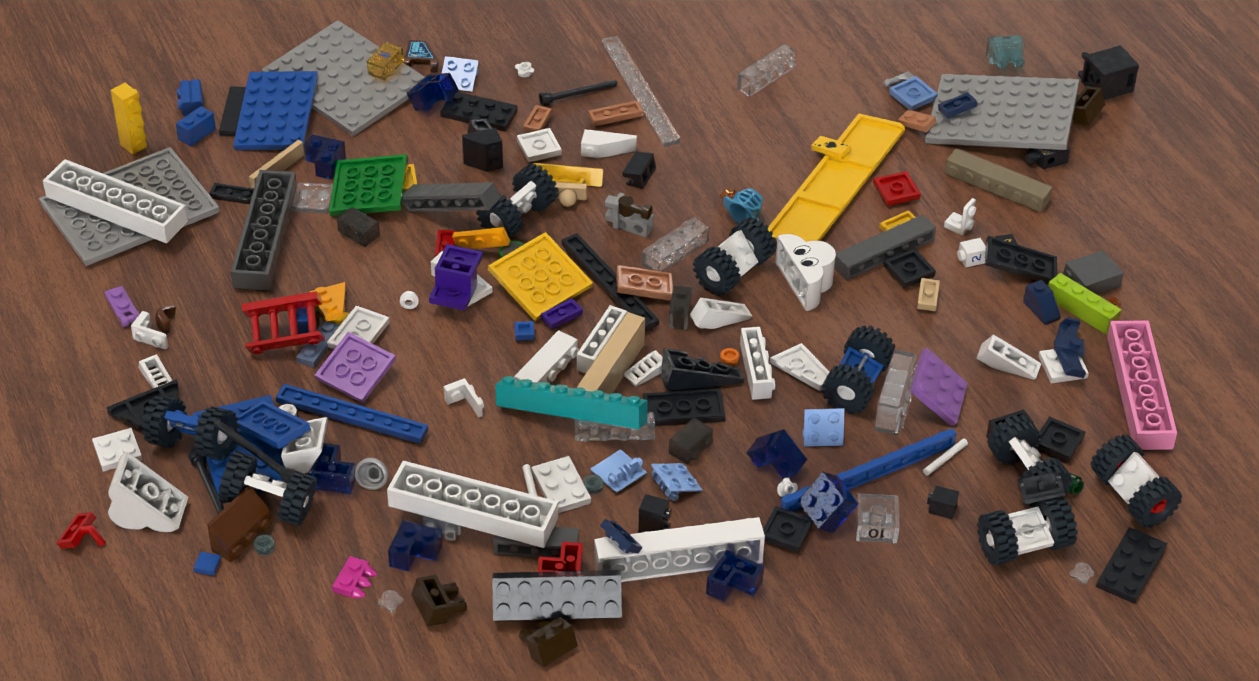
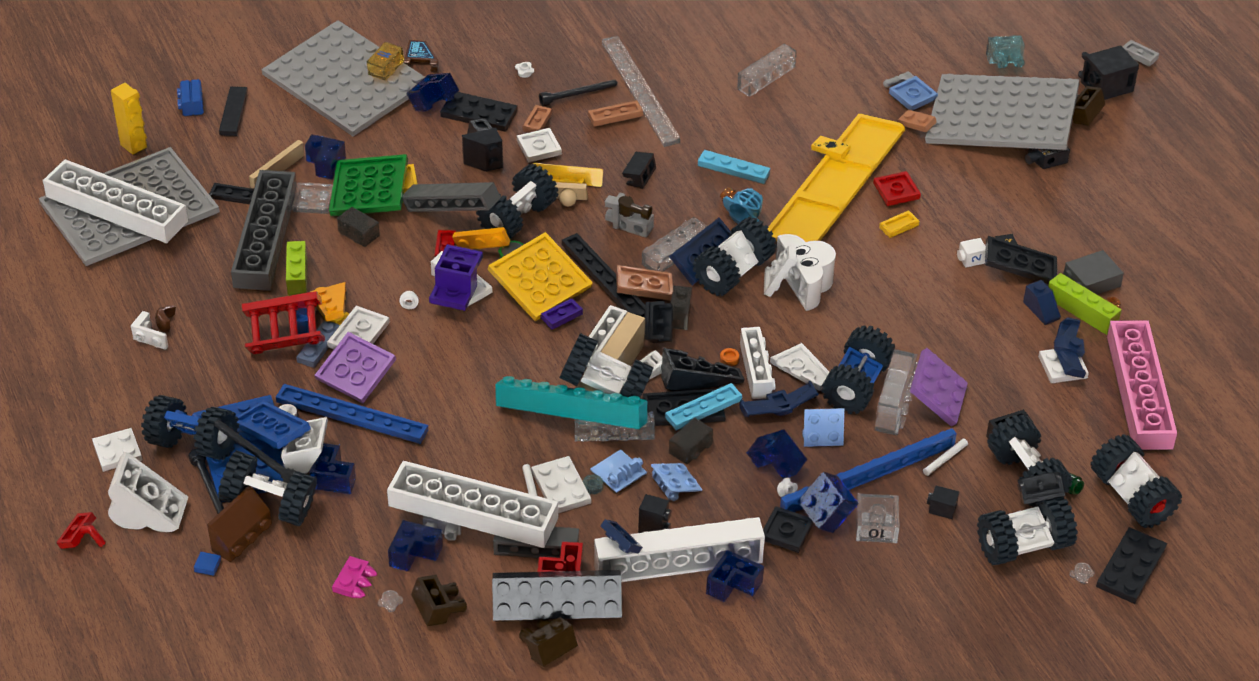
(121, 305): medium lavender plate -> none
(132, 409): black wing -> none
(150, 362): white slope -> none
(195, 126): blue brick -> none
(264, 545): clear light blue tile -> none
(275, 110): blue plate -> none
(296, 268): none -> lime brick
(370, 468): light grey hat -> none
(461, 389): white bracket -> none
(462, 71): light blue hinge -> none
(524, 331): blue plate -> none
(550, 359): white brick -> none
(604, 144): white slope -> none
(604, 371): none -> plate
(658, 322): none -> black hinge
(703, 406): none -> medium azure plate
(710, 236): none -> dark blue tile
(717, 313): white slope -> none
(734, 166): none -> medium azure plate
(779, 270): none -> white wing
(779, 402): none -> dark blue plate
(884, 246): dark grey brick -> none
(909, 268): black plate -> none
(928, 294): tan plate -> none
(957, 105): dark blue plate -> none
(960, 223): white bracket -> none
(998, 180): dark tan brick -> none
(1007, 358): white slope -> none
(1060, 439): black plate -> none
(1141, 53): none -> light grey plate

